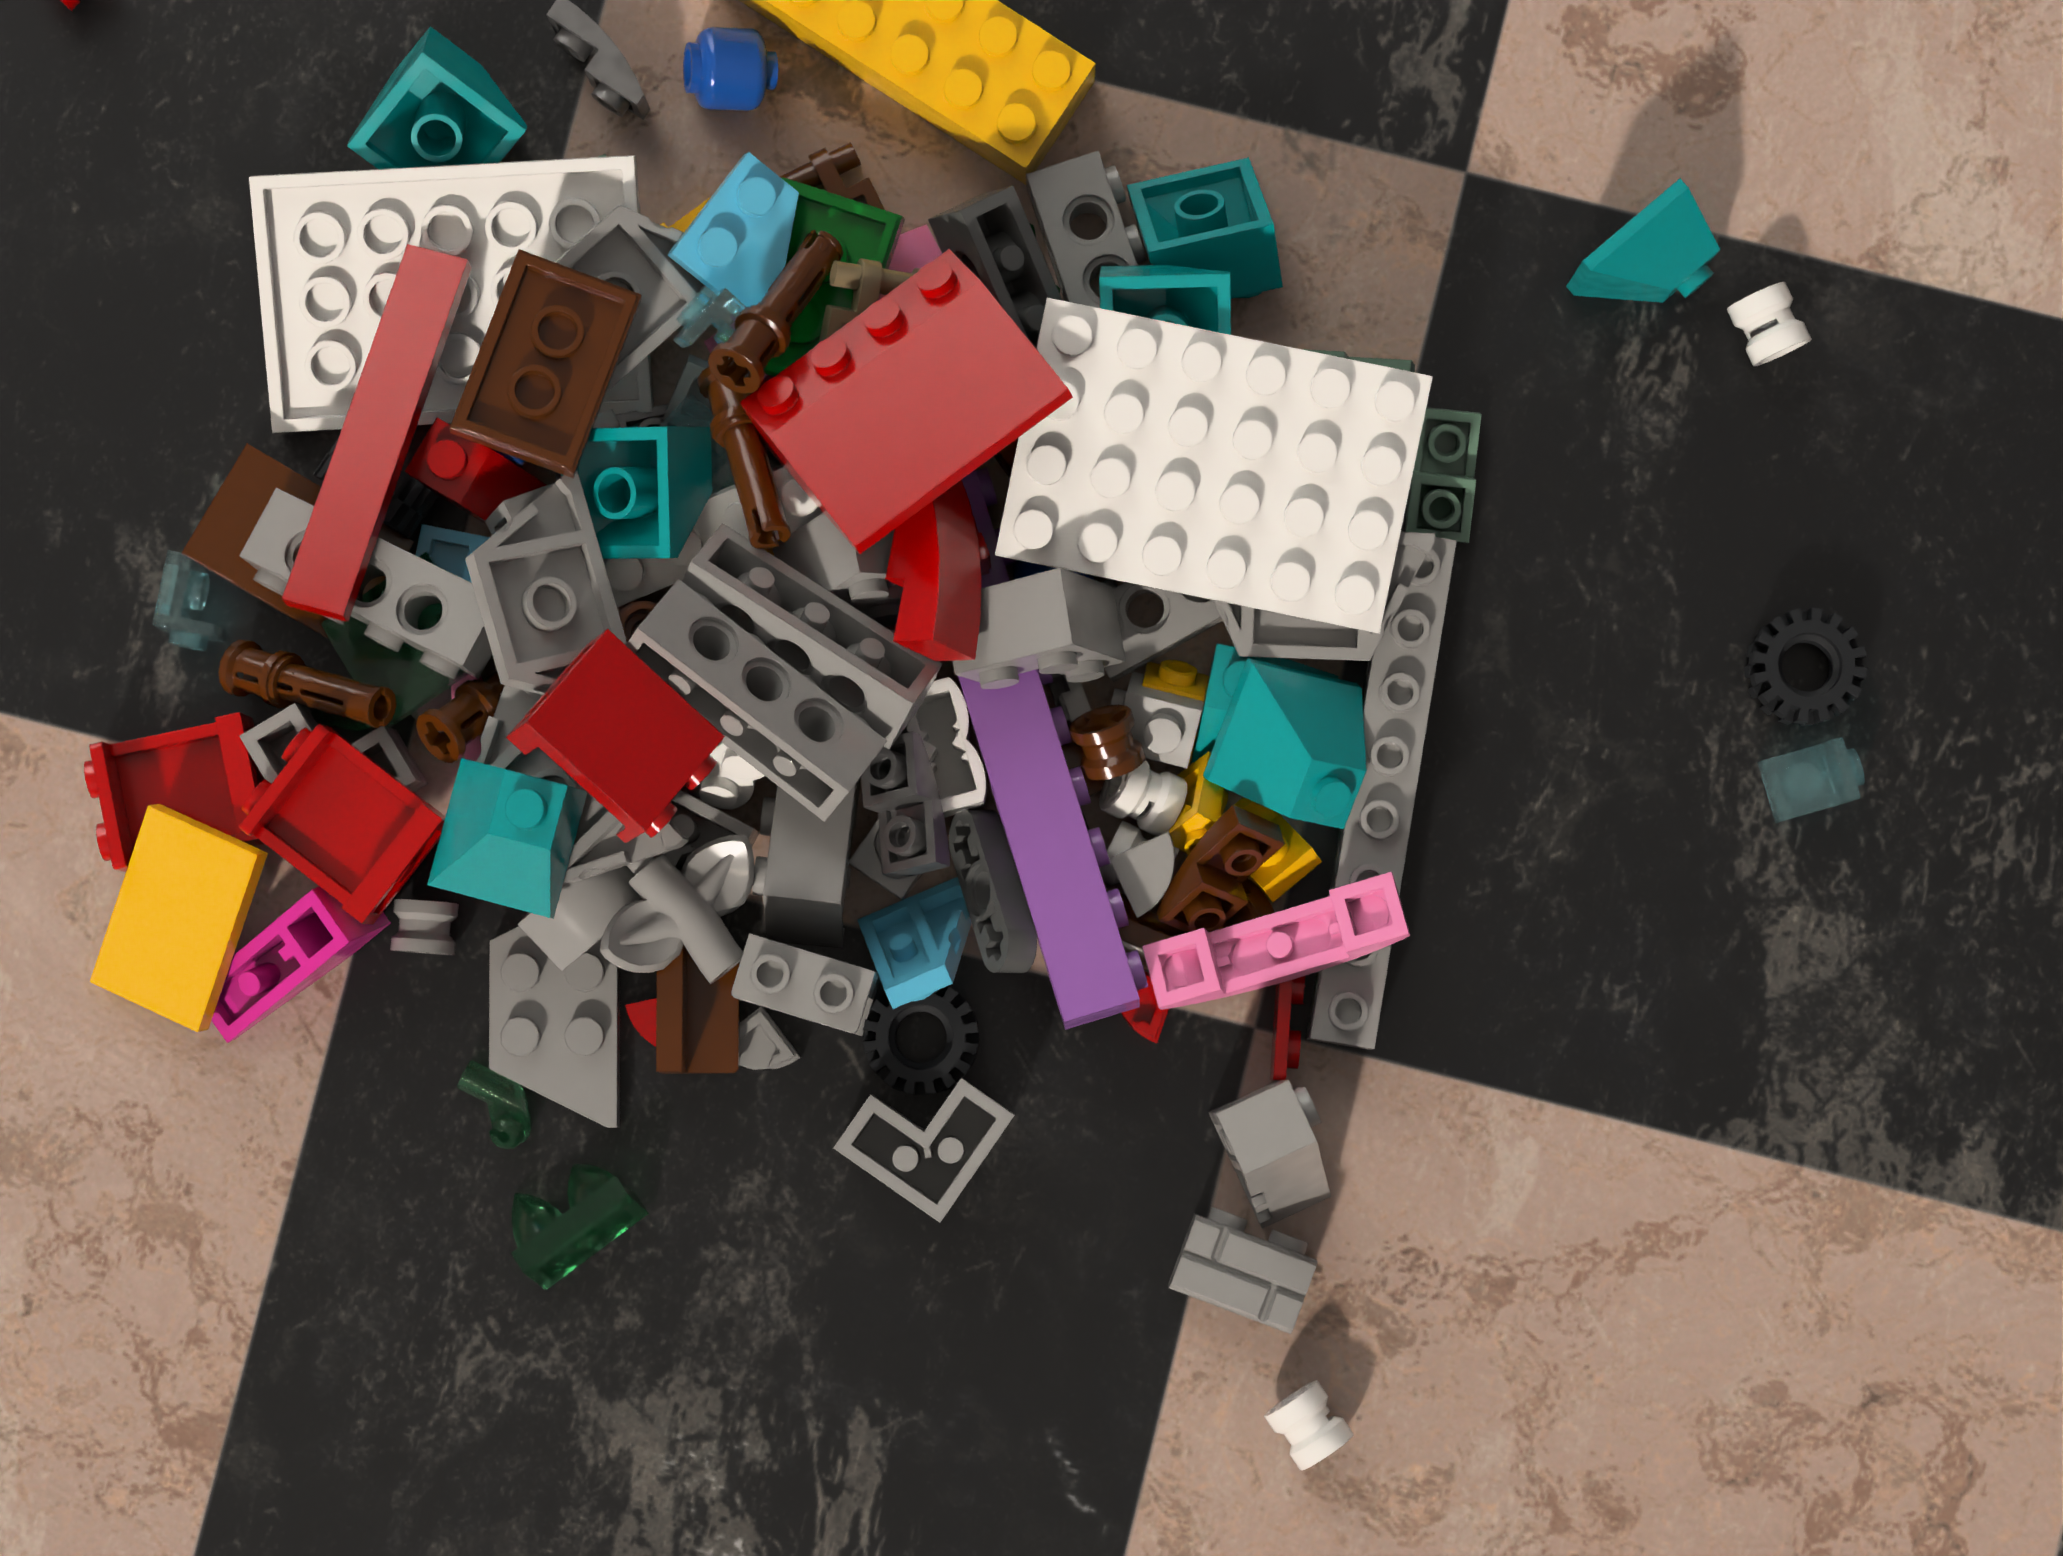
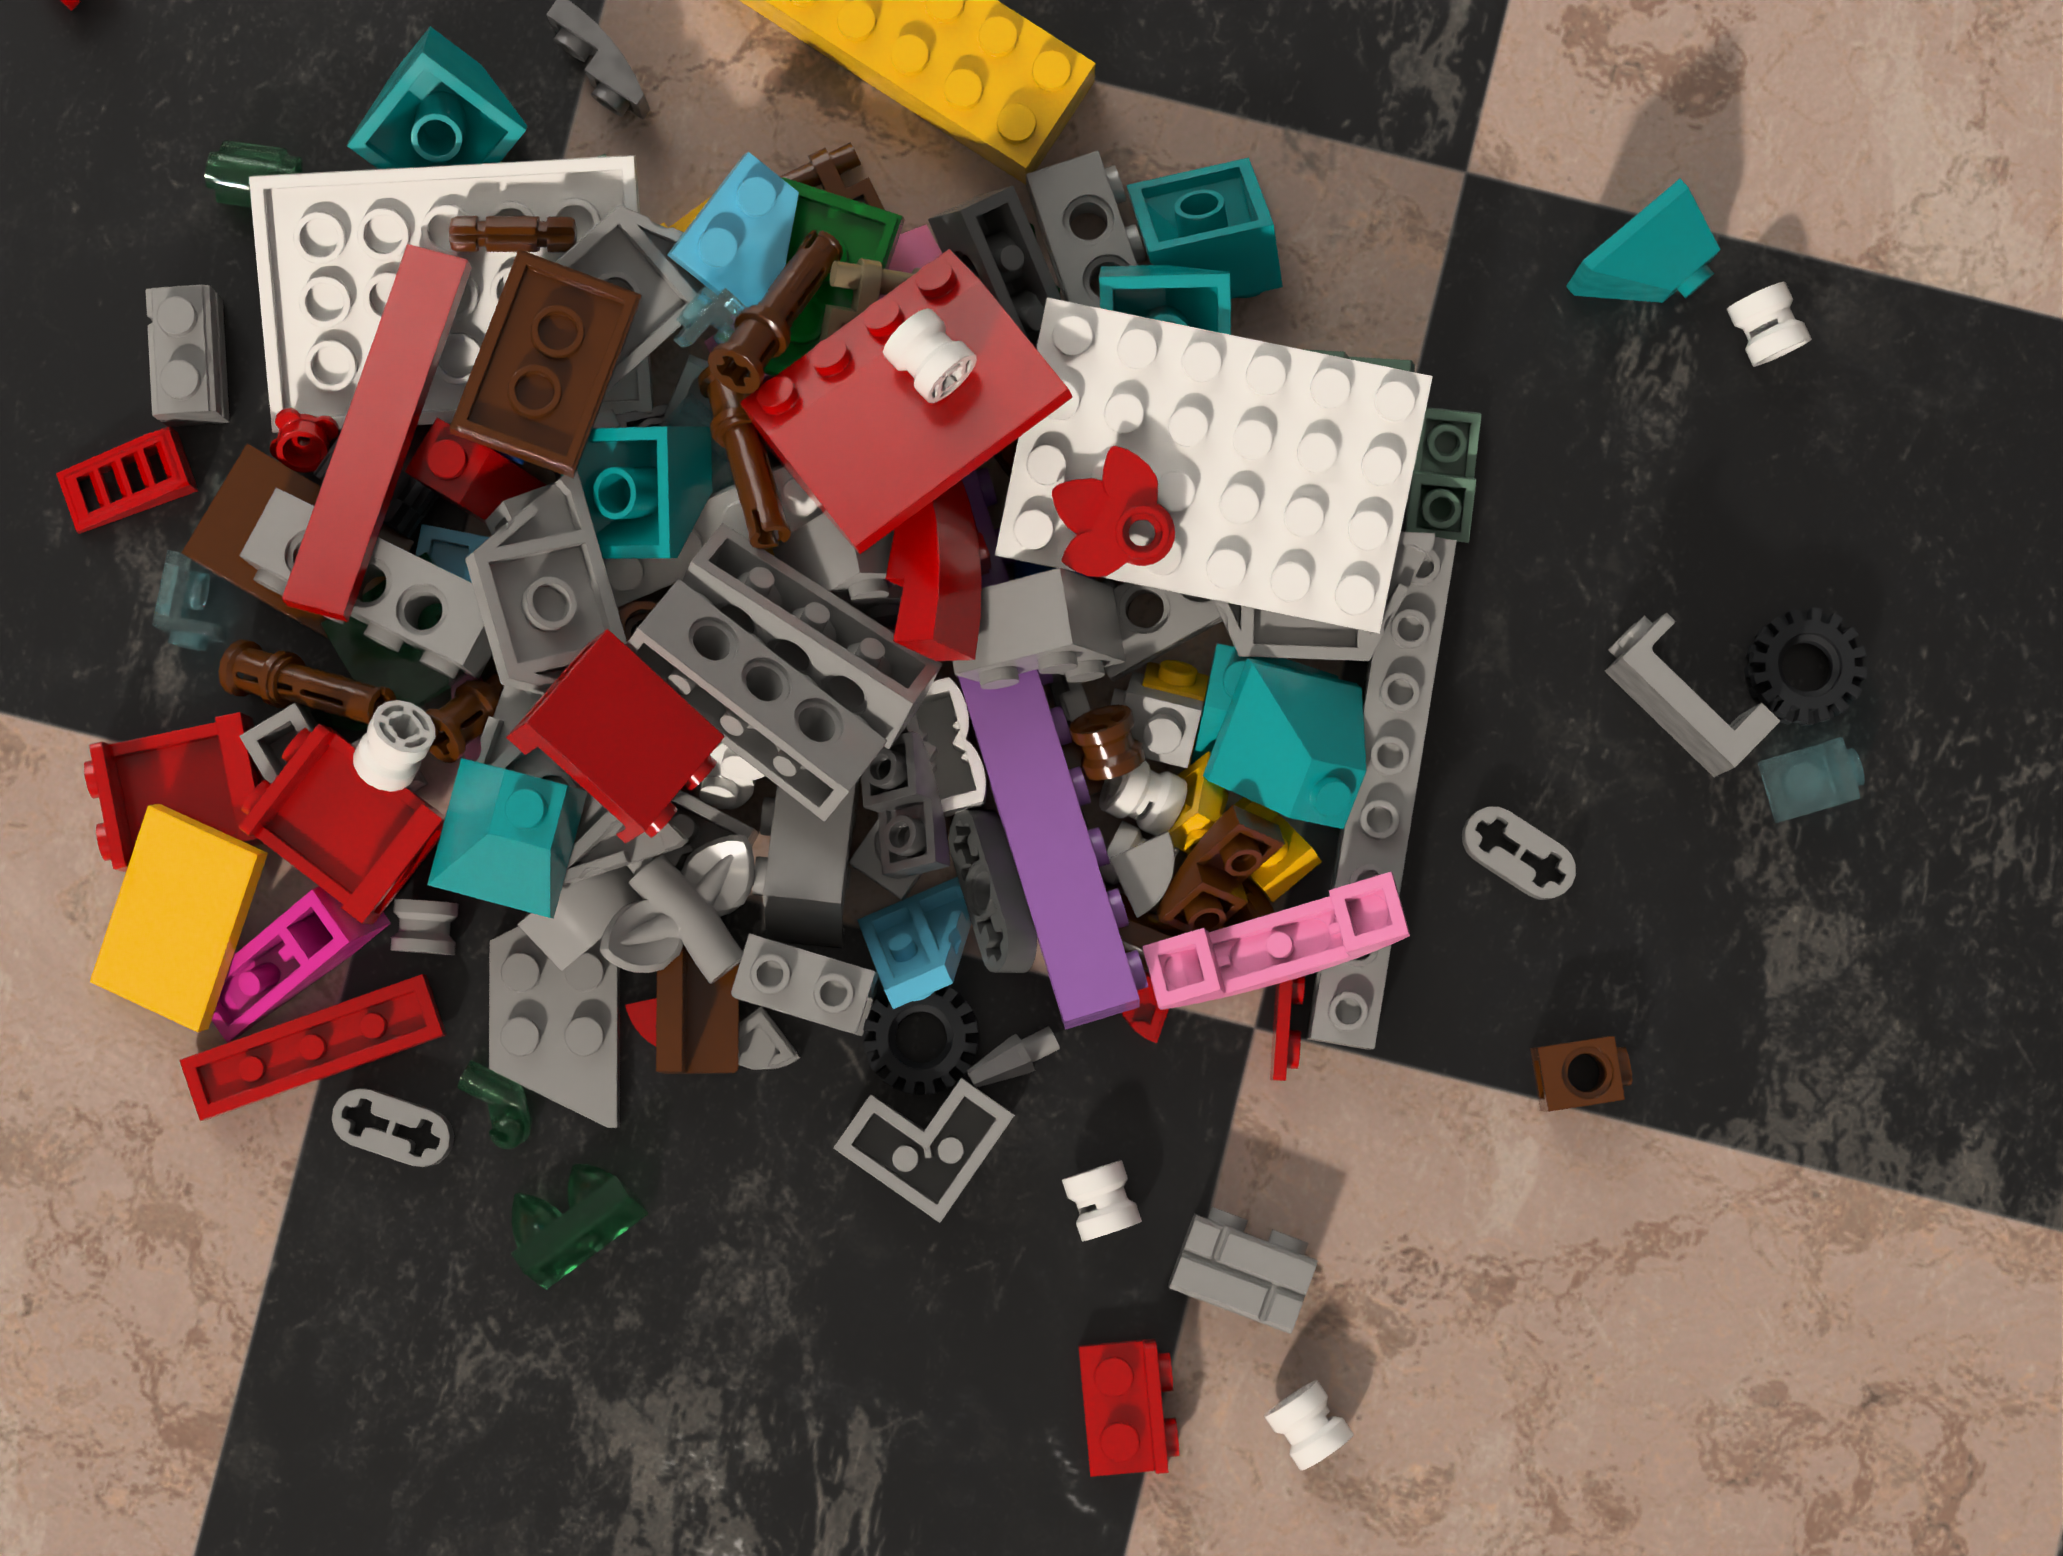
(175, 463): none -> red slope
(187, 355): none -> light grey brick
(237, 161): none -> clear green brick
(299, 453): none -> red plate
(312, 1047): none -> red plate
(388, 1142): none -> light grey beam
(394, 745): none -> white wheel
(512, 233): none -> reddish brown axle
(729, 69): blue head -> none
(929, 355): none -> white wheel
(1013, 1058): none -> light grey bar
(1101, 1200): none -> white wheel
(1104, 512): none -> red plate
(1125, 1407): none -> red bracket
(1274, 1149): light grey wedge -> none
(1527, 840): none -> light grey beam
(1552, 1079): none -> reddish brown brick
(1678, 707): none -> light grey panel

